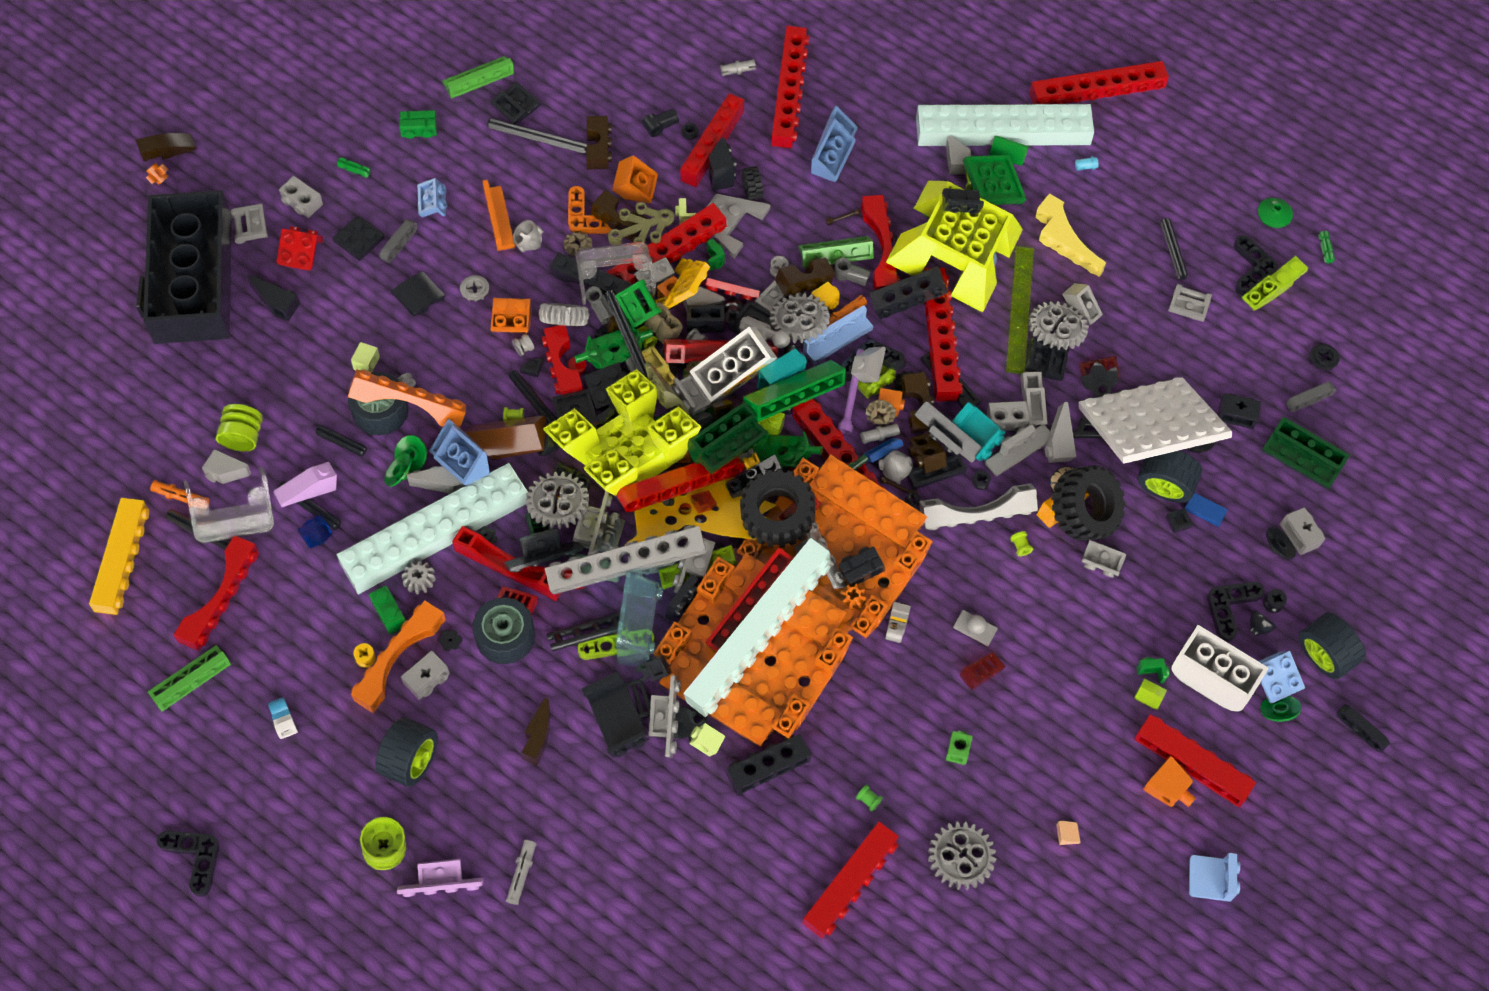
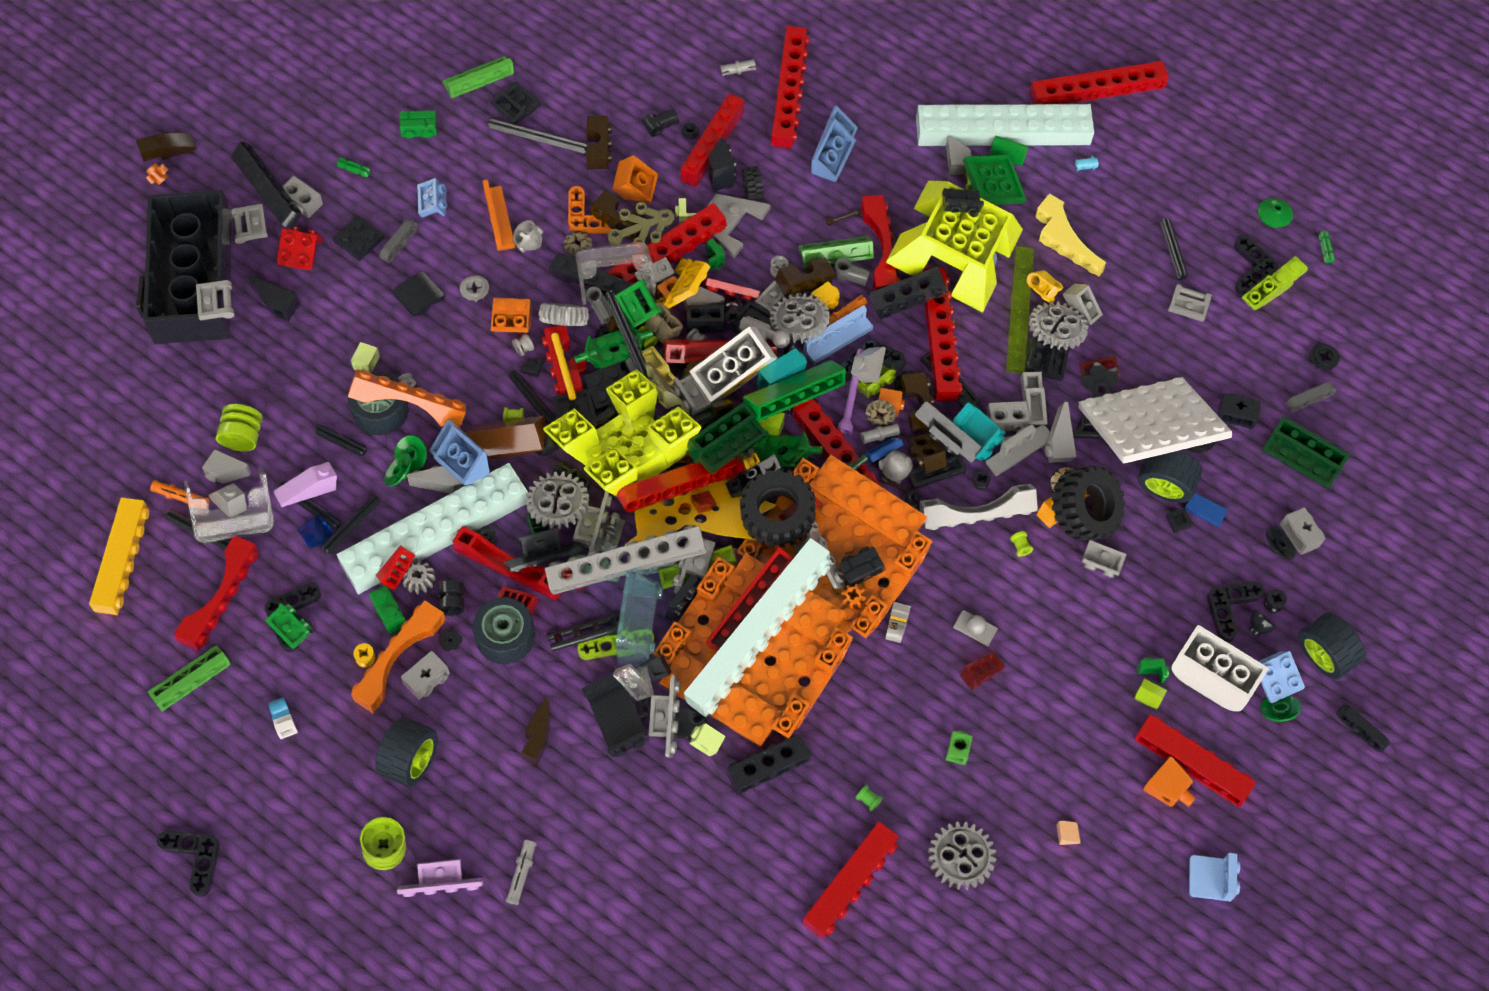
(208, 300): none -> light grey plate
(229, 500): none -> light grey slope
(266, 185): none -> black beam
(288, 626): none -> green bracket
(300, 604): none -> black beam
(352, 522): none -> black axle
(400, 570): none -> red slope
(451, 600): none -> black wheel
(563, 366): none -> yellow bar
(635, 681): none -> clear slope
(1047, 287): none -> yellow piece

